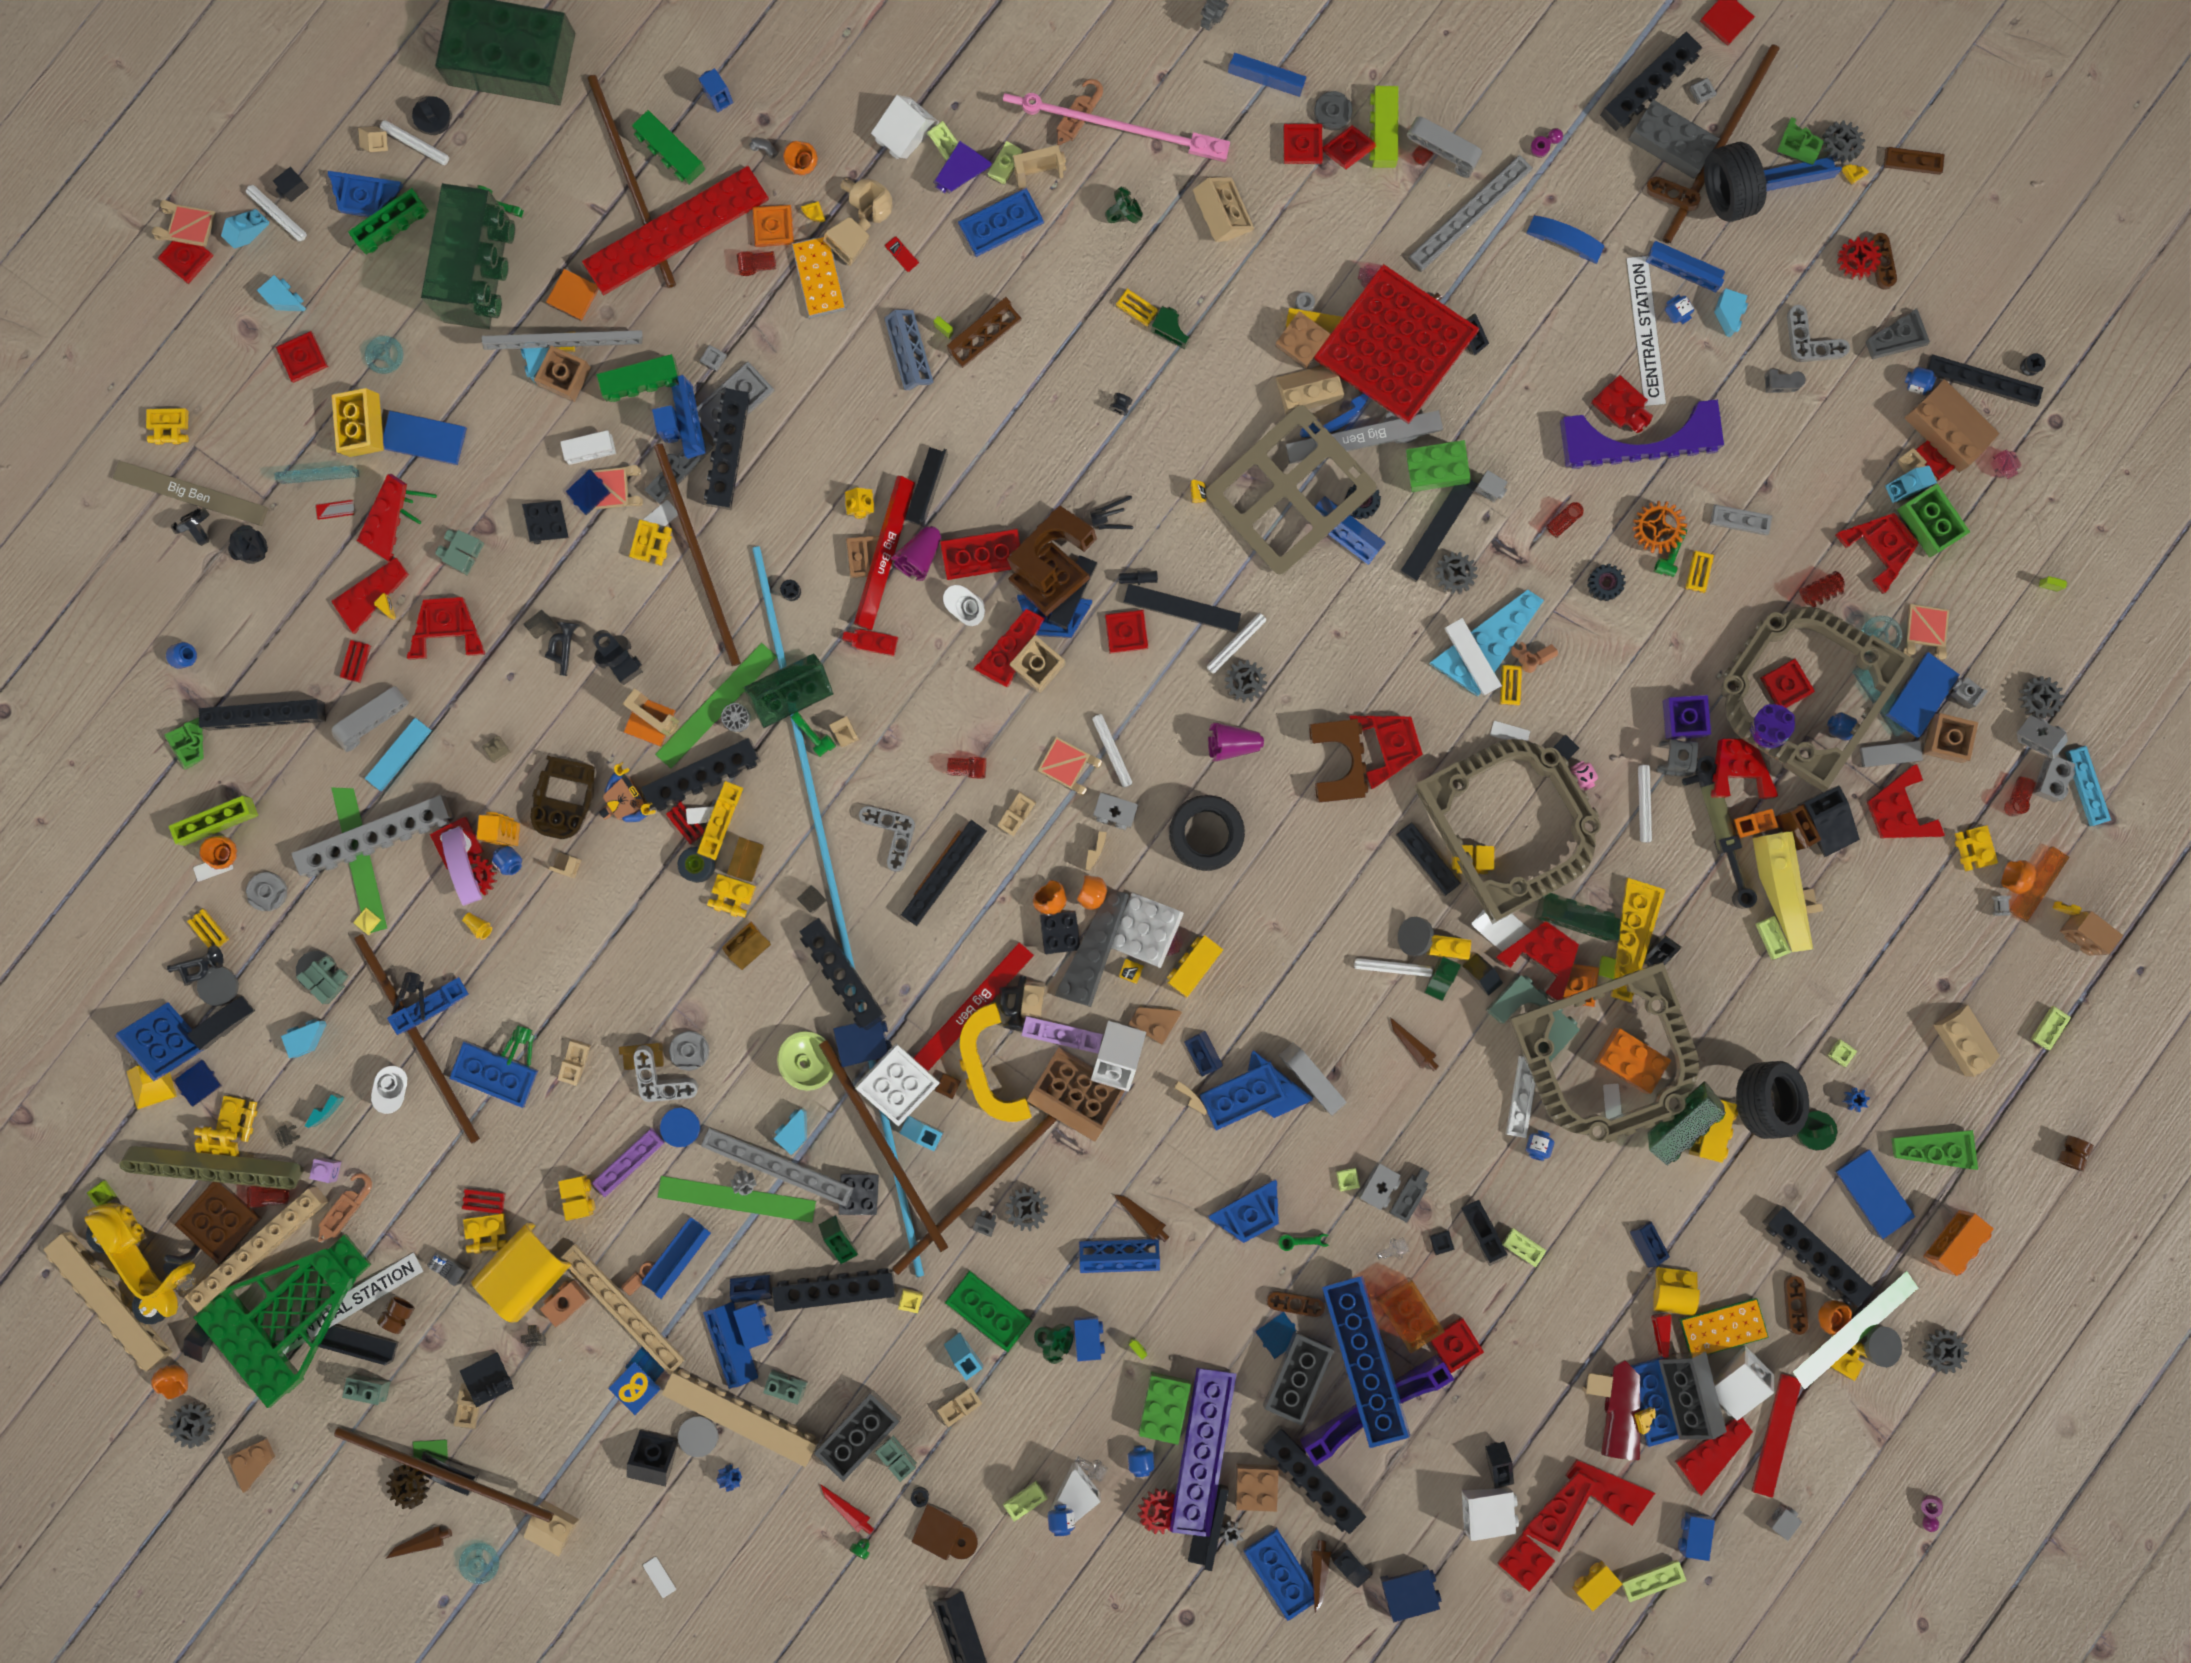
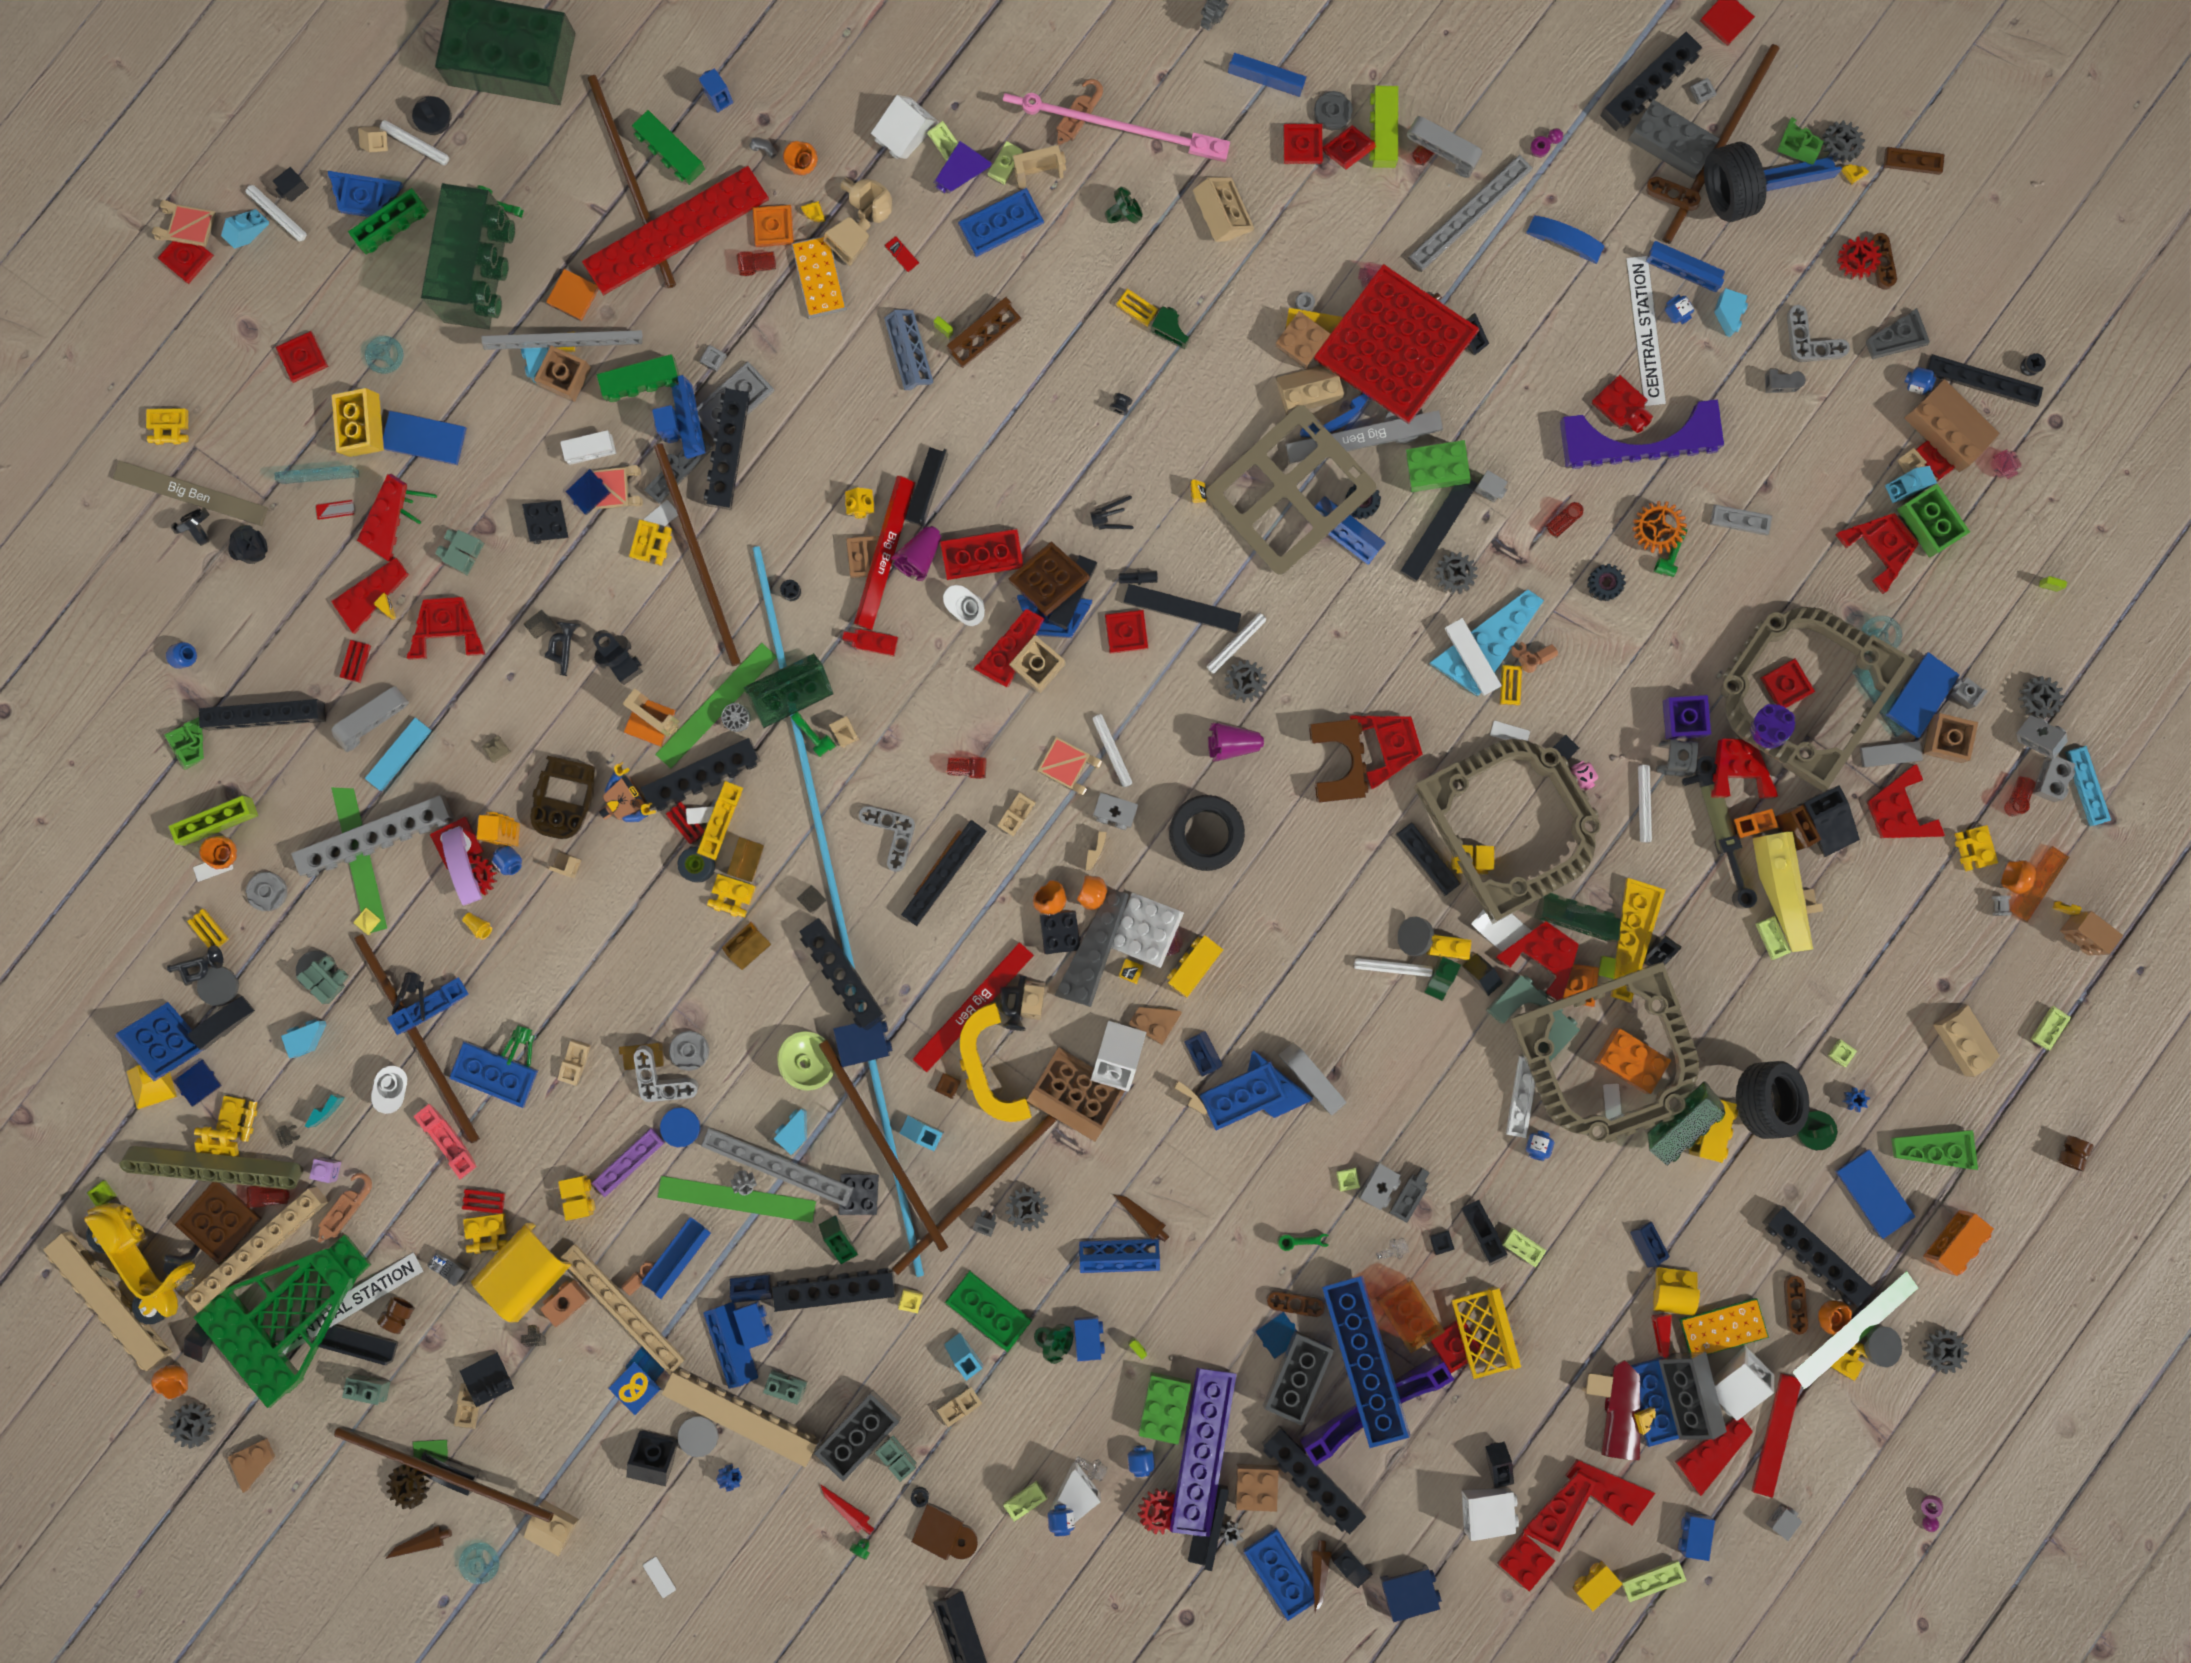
(279, 296): medium azure slope -> none
(447, 1140): none -> coral slope
(897, 1084): white plate -> none
(1058, 526): reddish brown arch -> none
(1062, 1034): lavender slope -> none
(1250, 1214): blue wing -> none
(1419, 1051): reddish brown bar -> none
(1503, 1330): none -> yellow fence
(1695, 587): yellow tile -> none
(1823, 589): clear red piece -> none
(1841, 725): blue head -> none
(1927, 627): flag -> none

